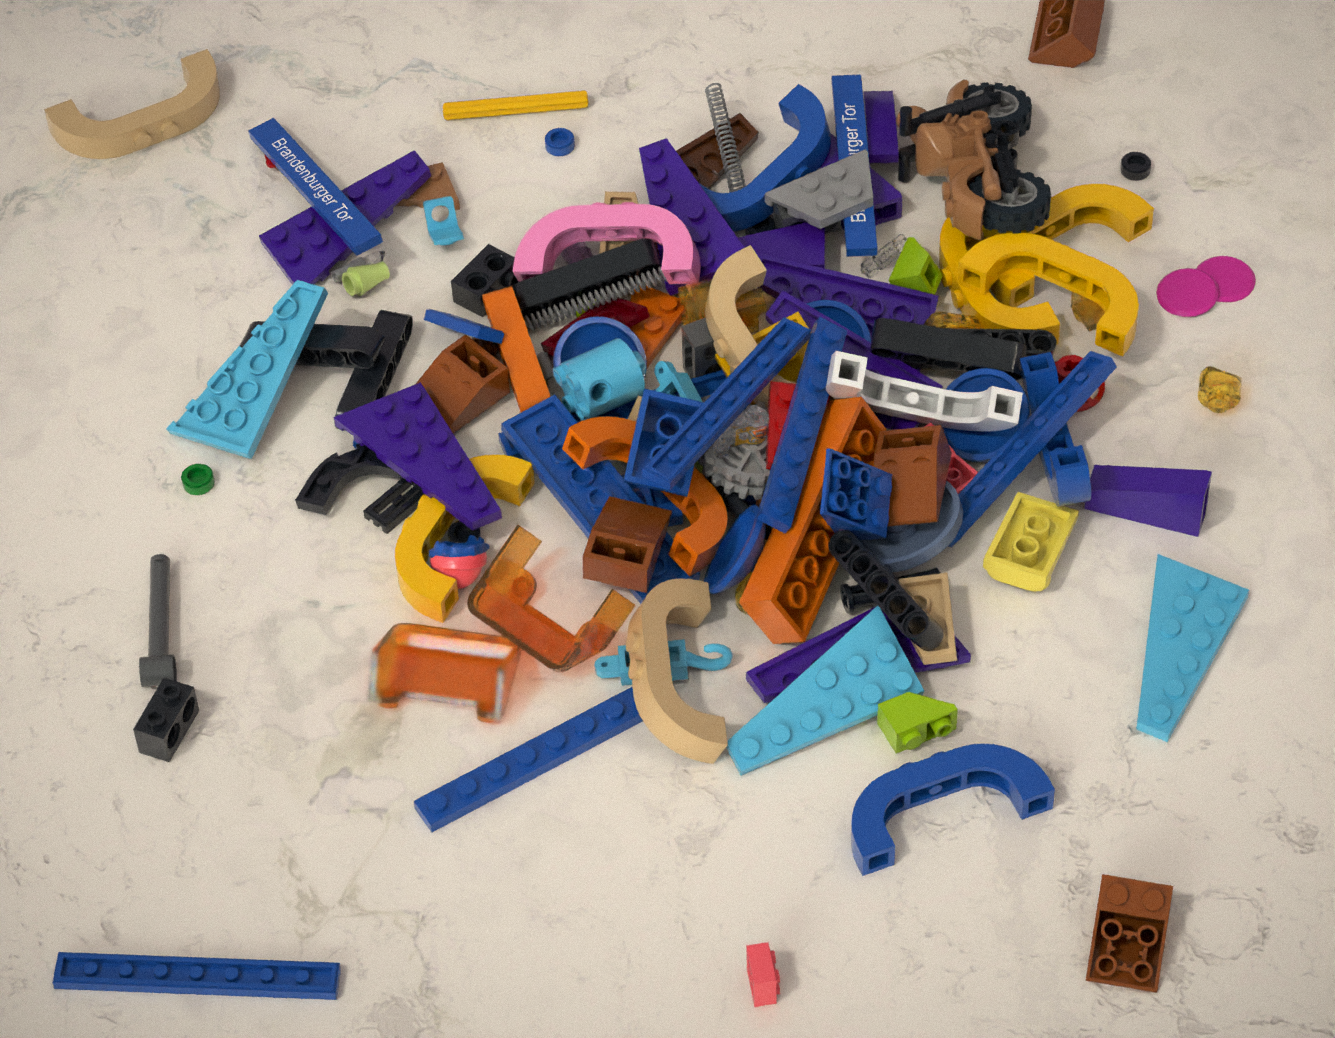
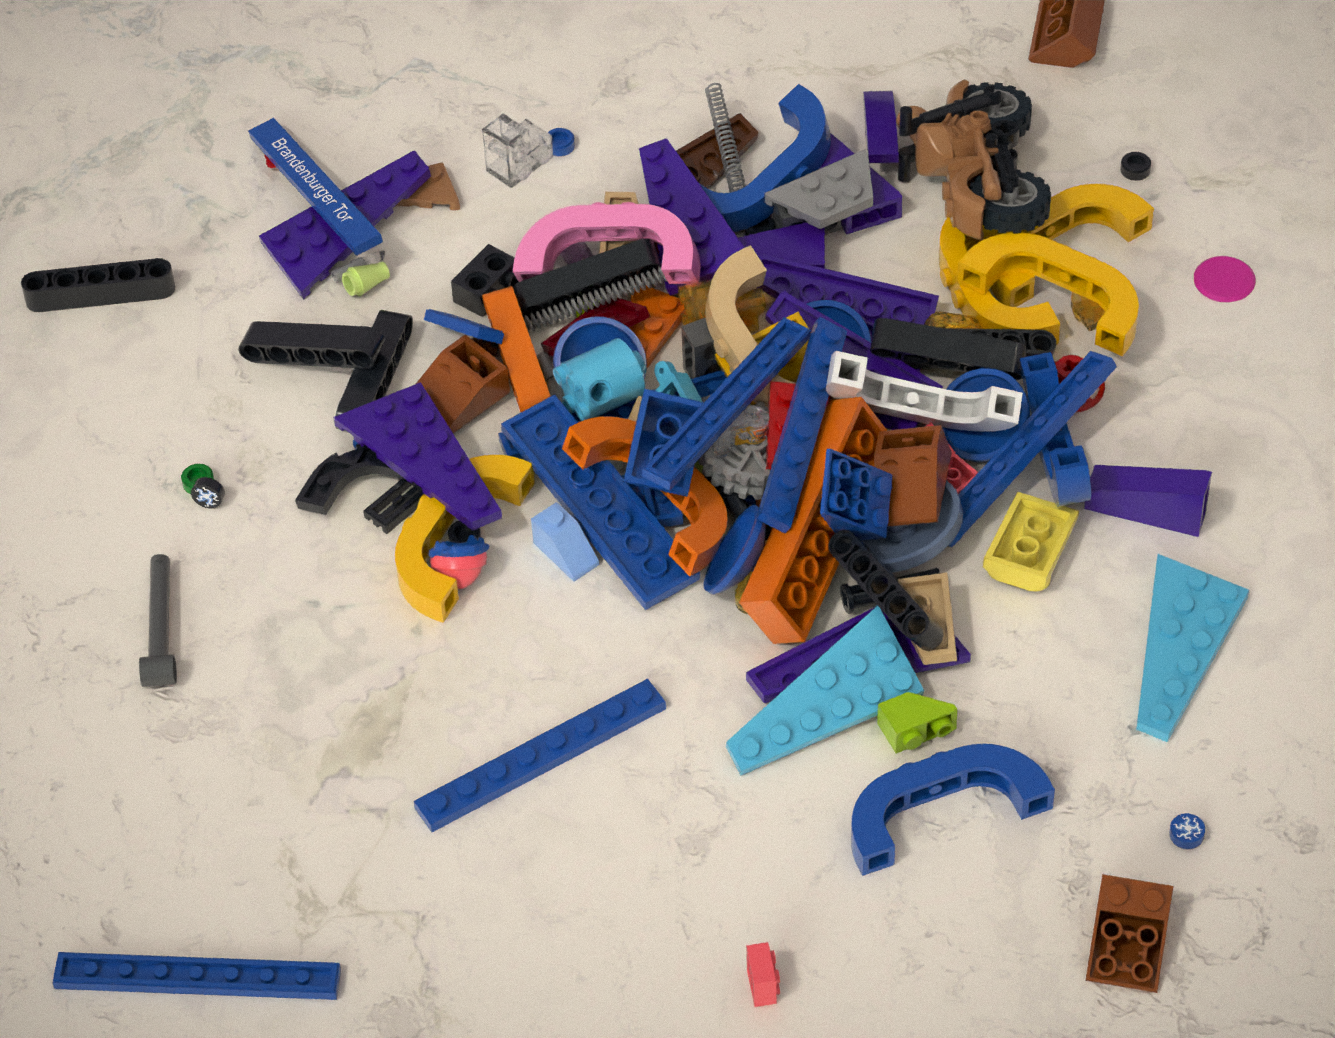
(98, 285): none -> black beam
(142, 127): tan arch -> none
(166, 719): black brick -> none
(207, 492): none -> black tile
(251, 381): medium azure wing -> none
(444, 668): clear orange windscreen -> none
(446, 231): medium azure bracket -> none
(503, 600): clear orange windscreen -> none
(515, 105): yellow axle -> none
(515, 149): none -> clear brick
(563, 541): none -> light blue slope
(625, 544): dark orange slope -> none
(658, 704): tan arch -> none
(680, 659): medium azure piece -> none
(851, 139): blue tile -> none
(884, 257): clear axle -> none
(916, 269): lime slope -> none
(1187, 292): dark pink piece -> none
(1187, 831): none -> blue tile
(1219, 389): clear yellow piece -> none

